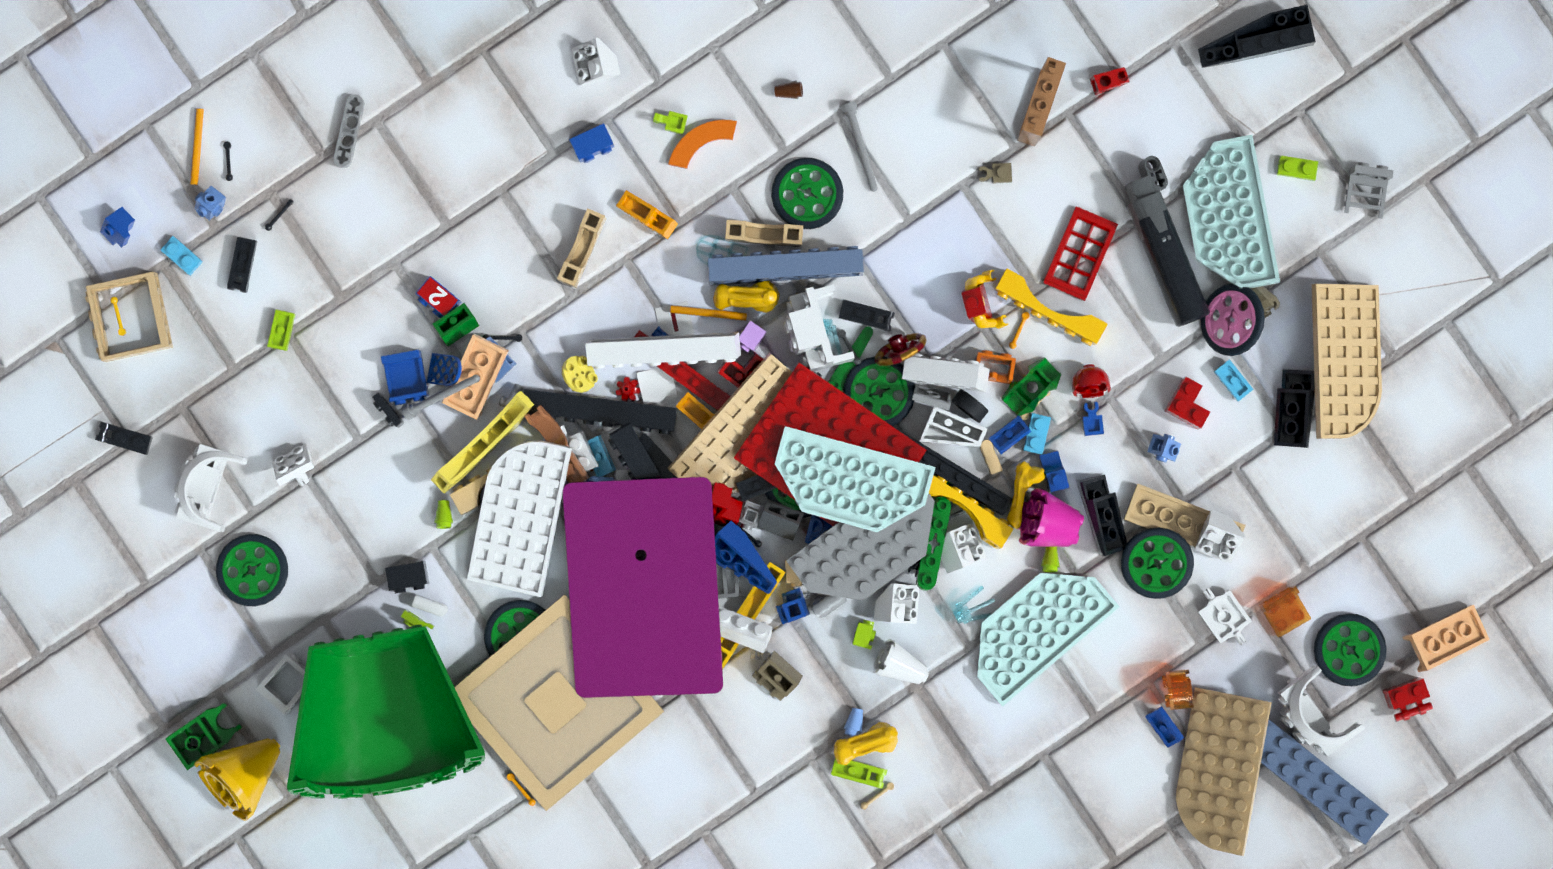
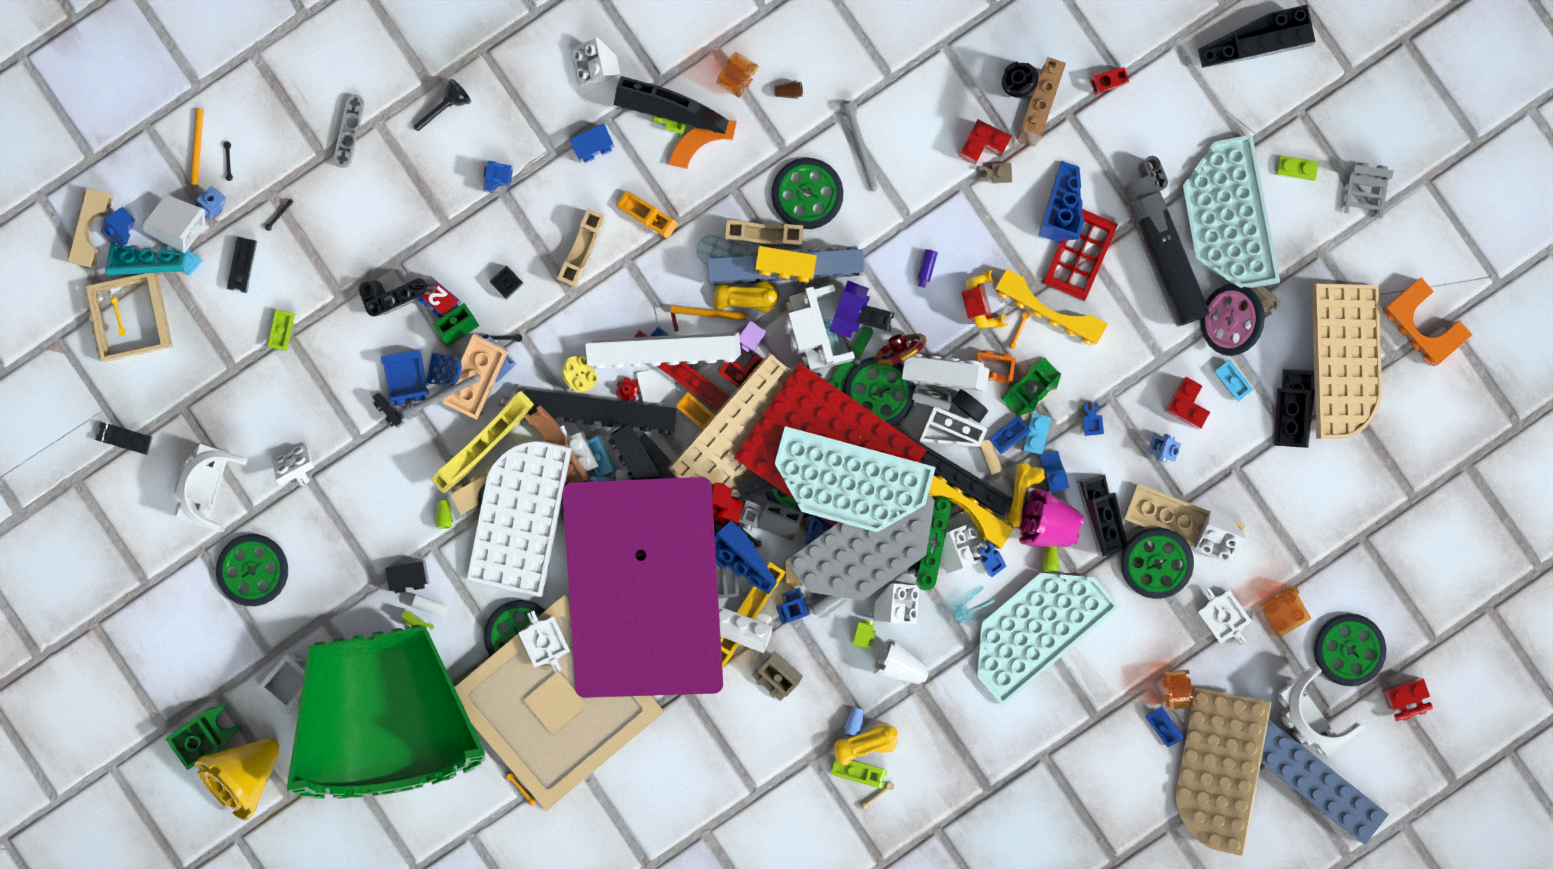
(94, 205): none -> tan arch
(133, 261): none -> teal wing
(175, 223): none -> white slope
(399, 294): none -> black beam
(454, 96): none -> black piece
(497, 175): none -> blue brick
(506, 282): none -> black piece
(544, 641): none -> white plate
(667, 104): none -> black wedge
(737, 74): none -> clear orange brick
(785, 264): none -> yellow brick
(849, 309): none -> dark purple brick
(926, 267): none -> dark purple cylinder
(983, 137): none -> red brick
(992, 560): none -> blue plate
(1020, 80): none -> black cone
(1063, 211): none -> blue wedge
(1090, 382): red cylinder -> none
(1402, 311): none -> orange arch
(1447, 638): light nougat plate -> none

